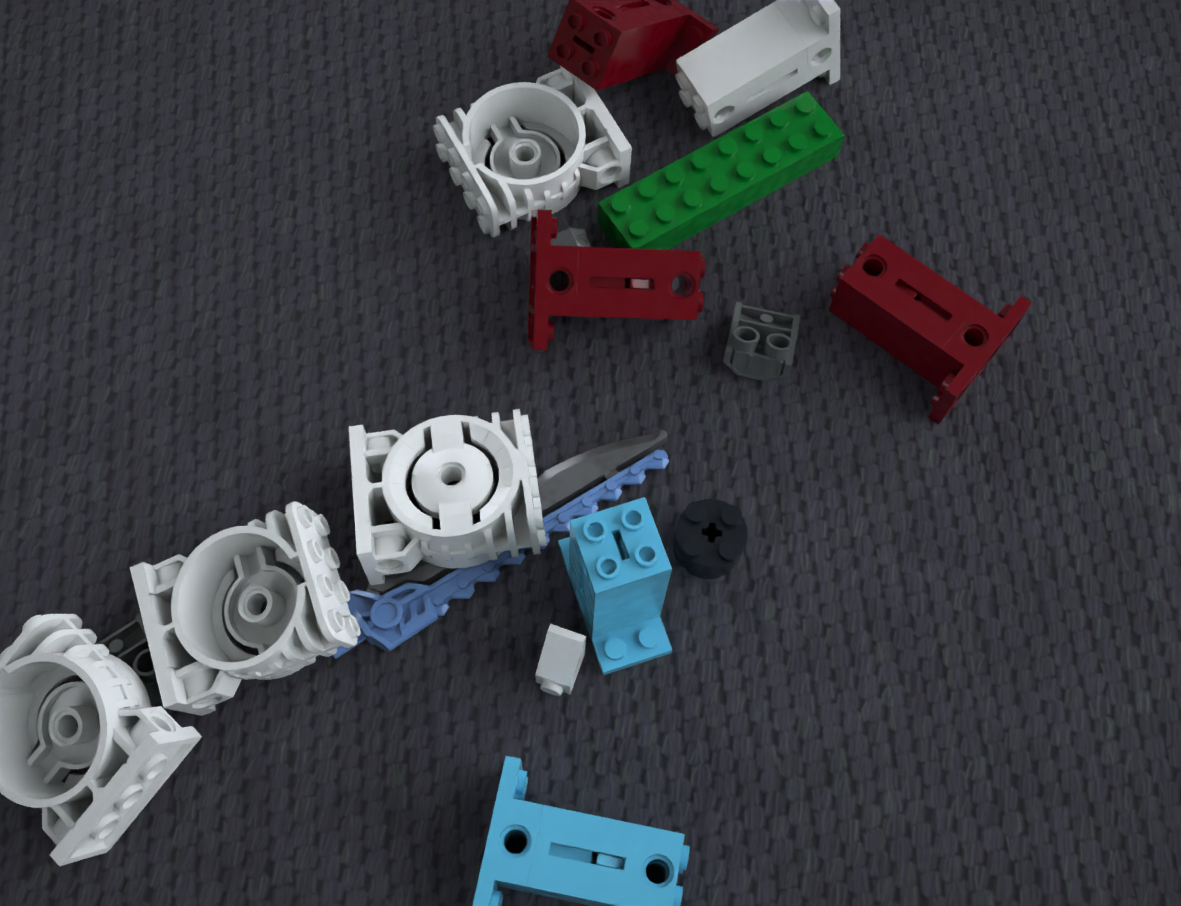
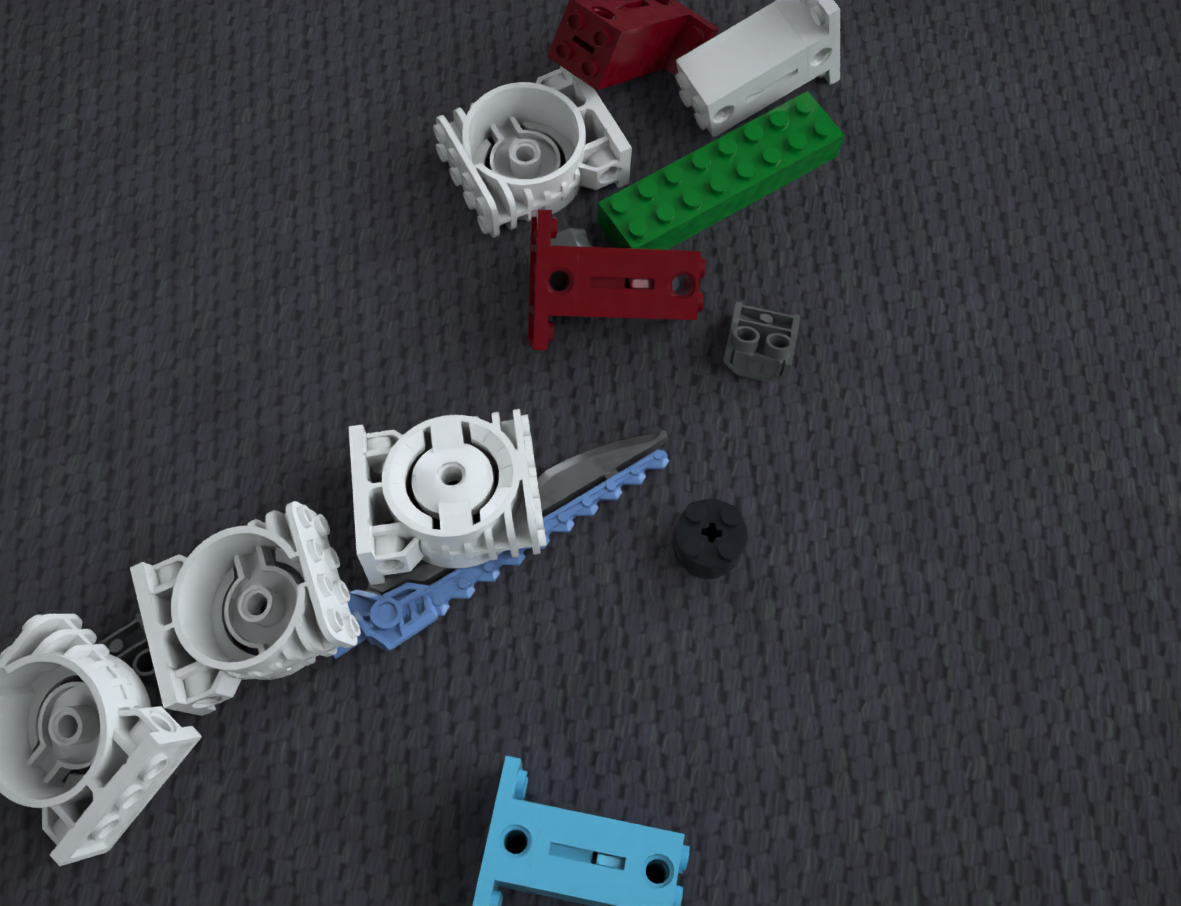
(560, 660): white slope -> none
(620, 583): medium azure brick -> none
(922, 319): dark red brick -> none

